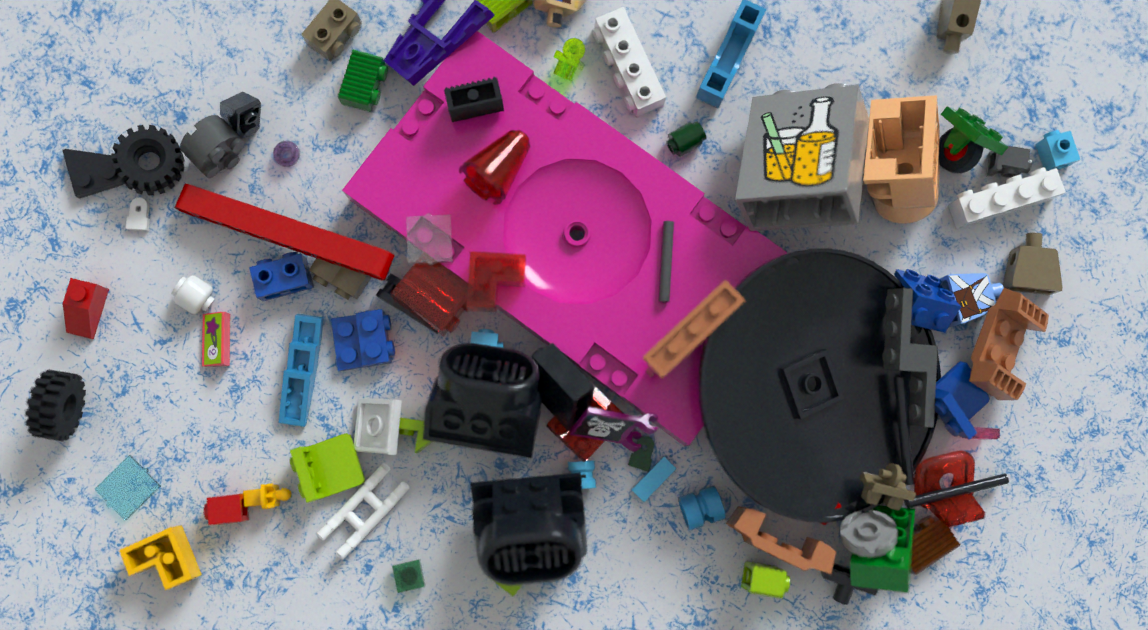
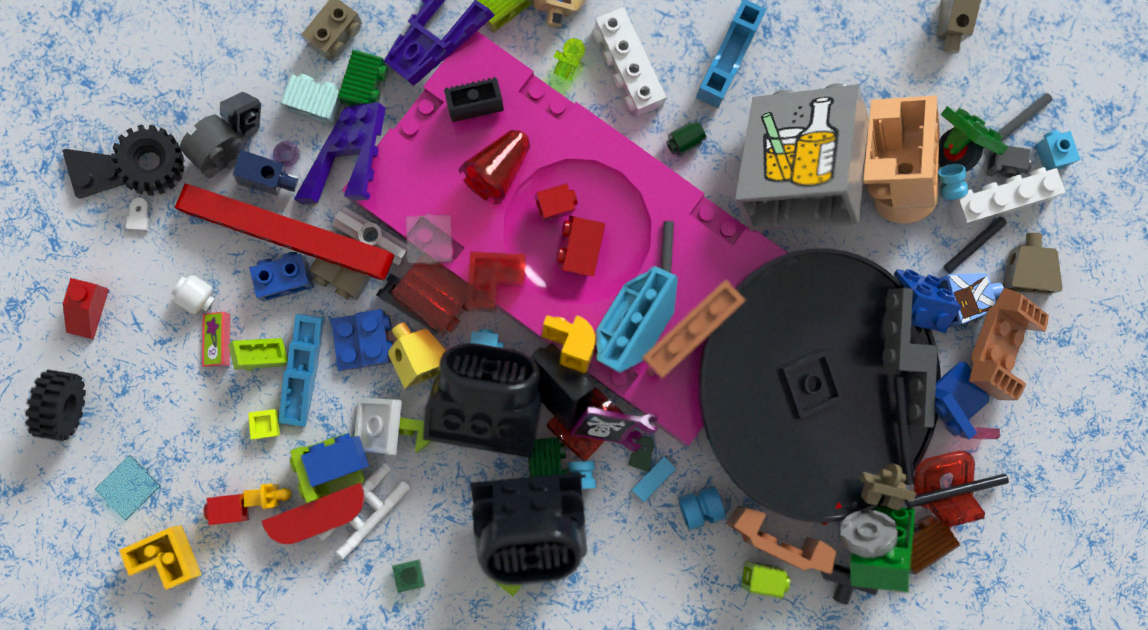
(252, 173): none -> dark blue torso
(258, 353): none -> lime tile
(264, 424): none -> neon yellow plate
(311, 98): none -> light aqua brick
(316, 516): none -> red brick
(335, 460): none -> blue brick
(352, 135): none -> dark purple wing
(358, 229): none -> white piece
(415, 355): none -> light yellow torso
(547, 457): none -> dark green brick
(555, 202): none -> red brick
(576, 338): none -> yellow brick
(580, 245): none -> red brick
(636, 319): none -> medium azure wedge
(953, 181): none -> medium azure wheel
(974, 245): none -> black bar
(1025, 115): none -> dark grey bar

